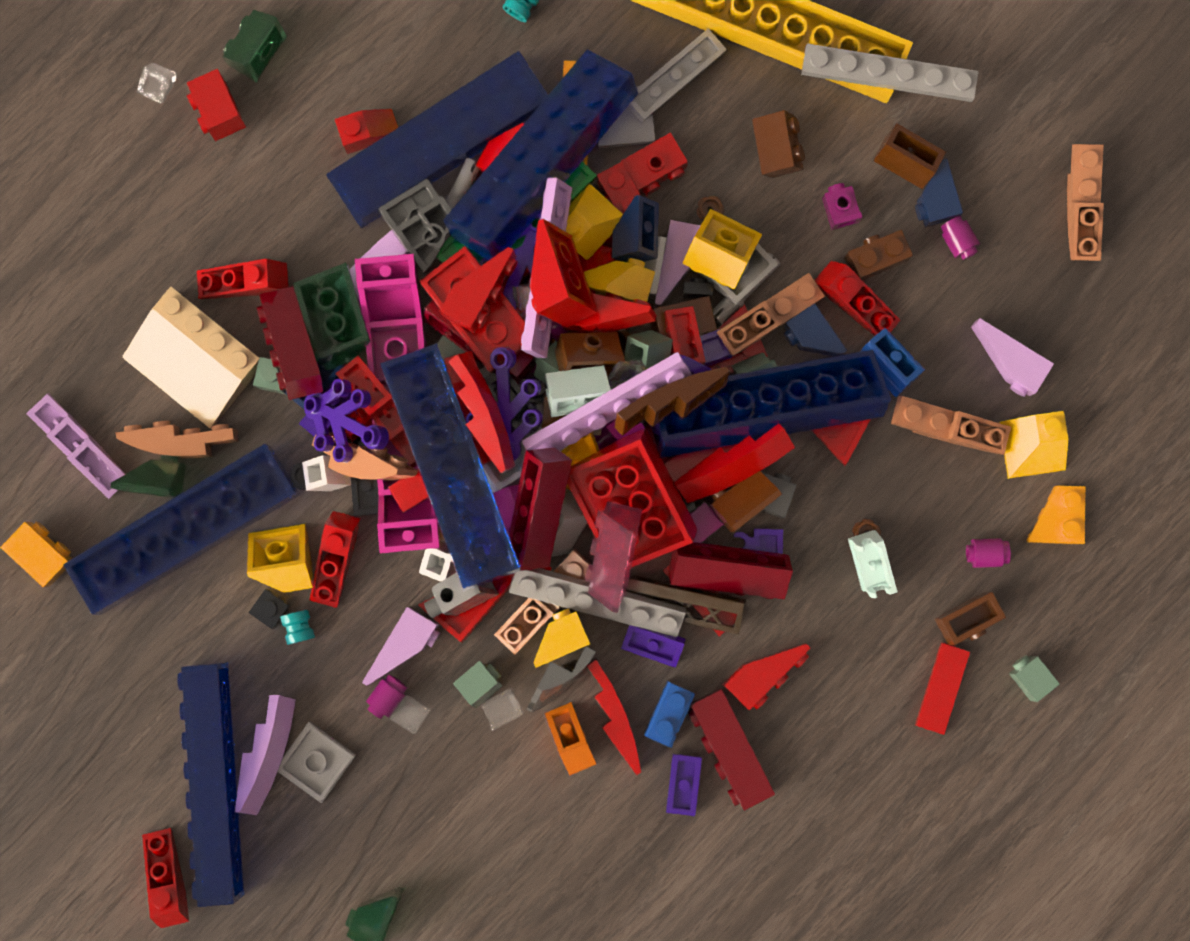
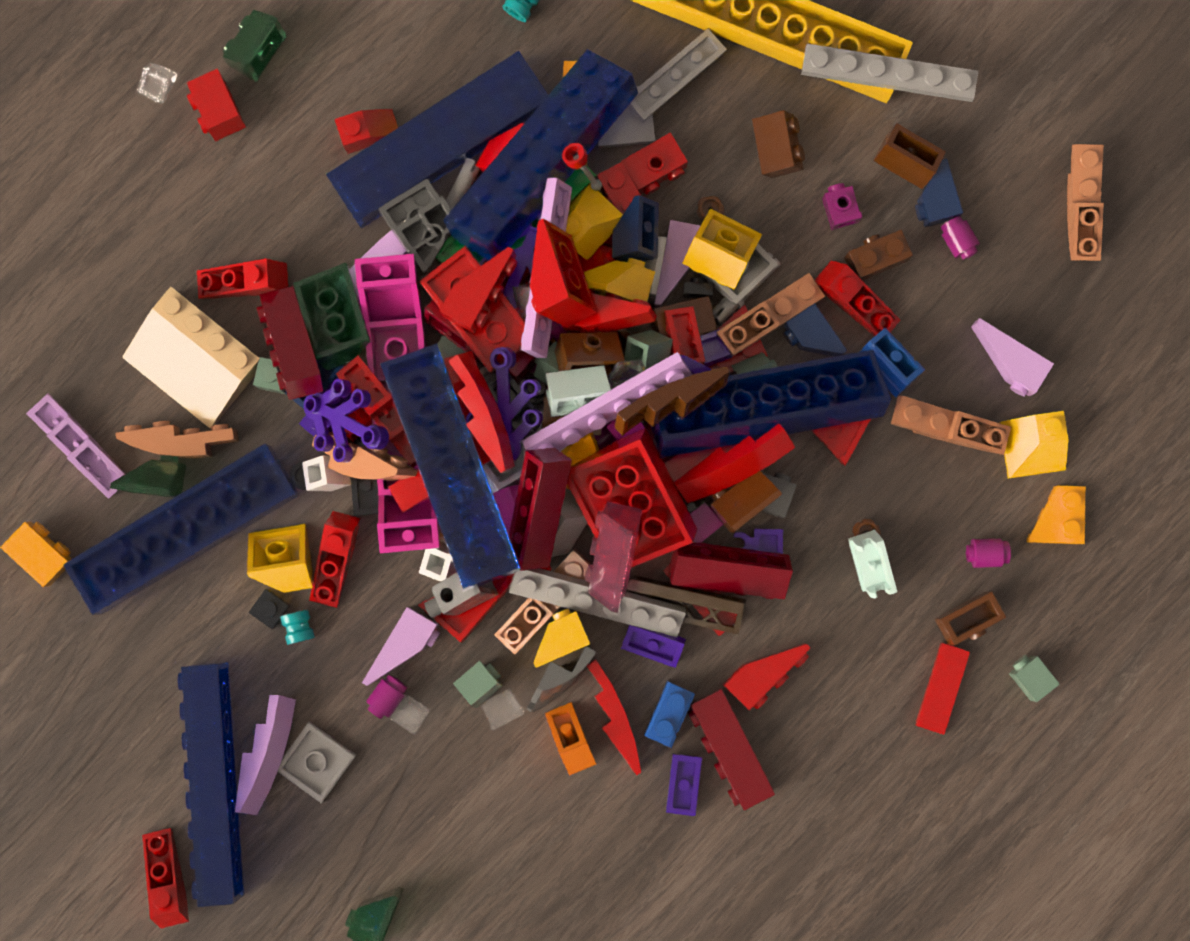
(580, 161): none -> red hinge

